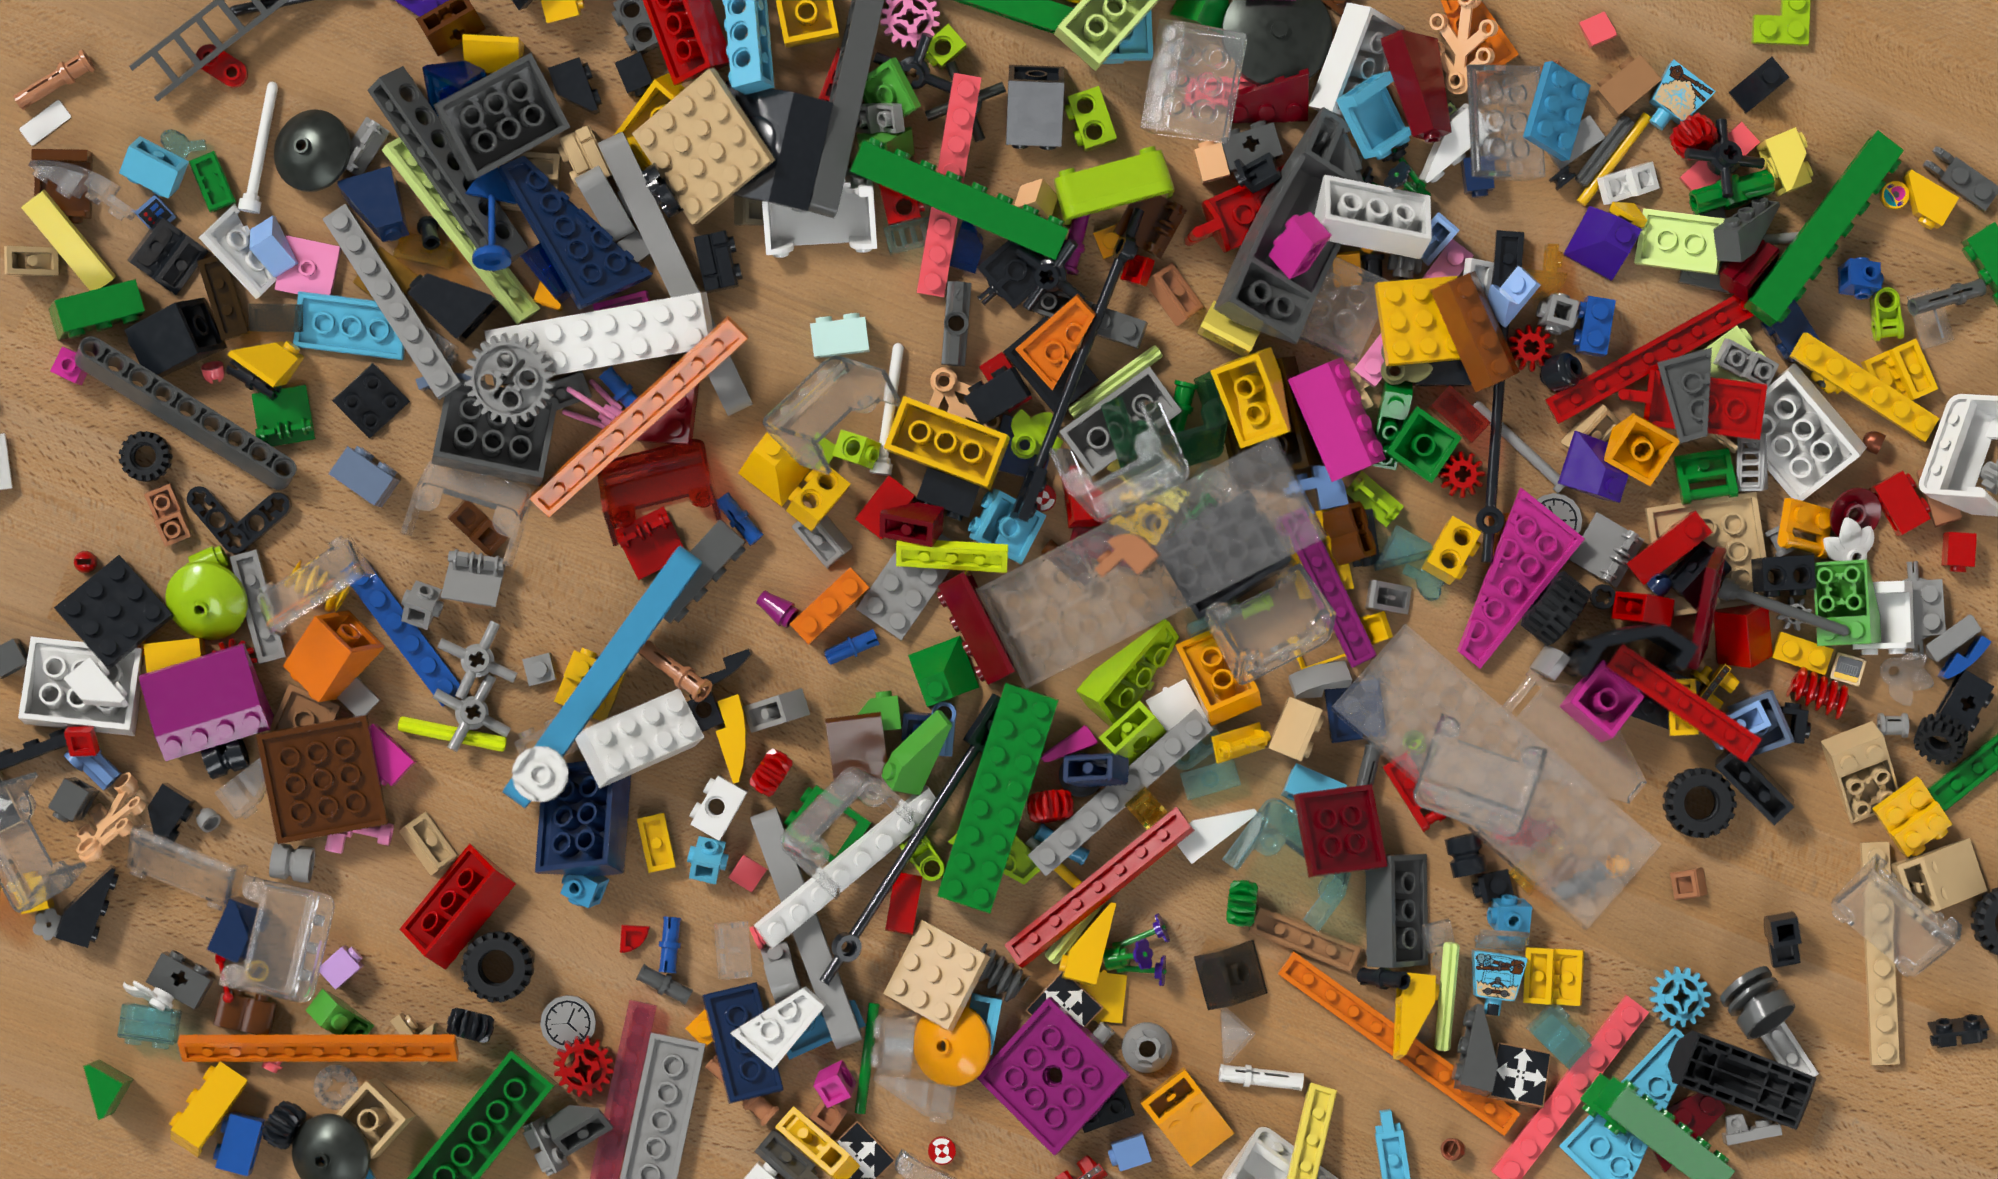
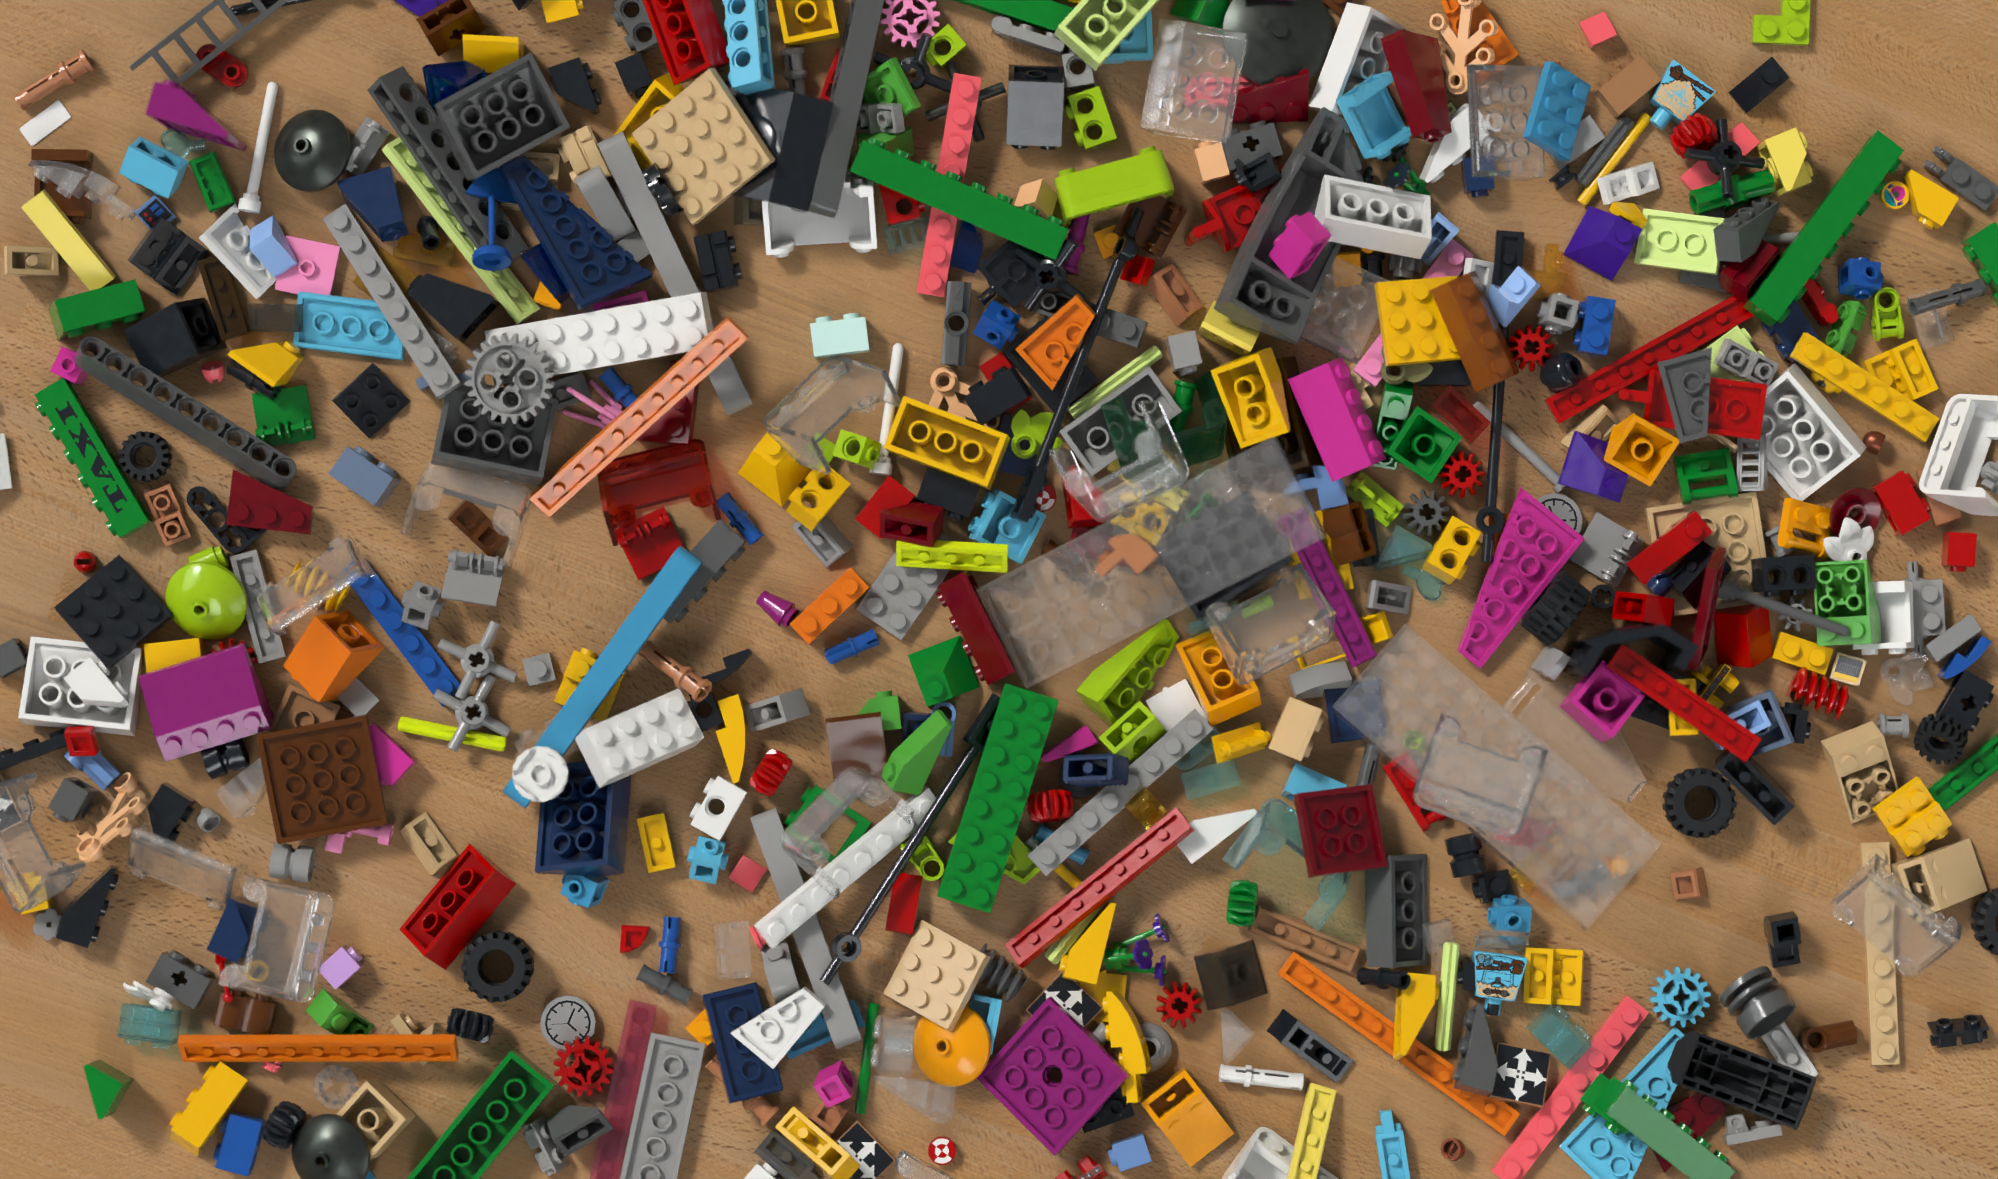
(93, 458): none -> green brick
(179, 110): none -> magenta slope
(263, 507): none -> dark red wing
(795, 69): none -> light grey pin
(997, 325): none -> blue brick
(1026, 35): none -> light grey hinge
(1075, 81): none -> light grey brick
(1127, 1033): none -> yellow slope
(1173, 1012): none -> red gear
(1184, 353): none -> light grey brick
(1310, 1045): none -> black slope
(1421, 520): none -> dark grey gear
(1466, 975): none -> black plate
(1814, 299): none -> red hinge
(1830, 1036): none -> reddish brown piece
(1850, 317): none -> bright green hinge

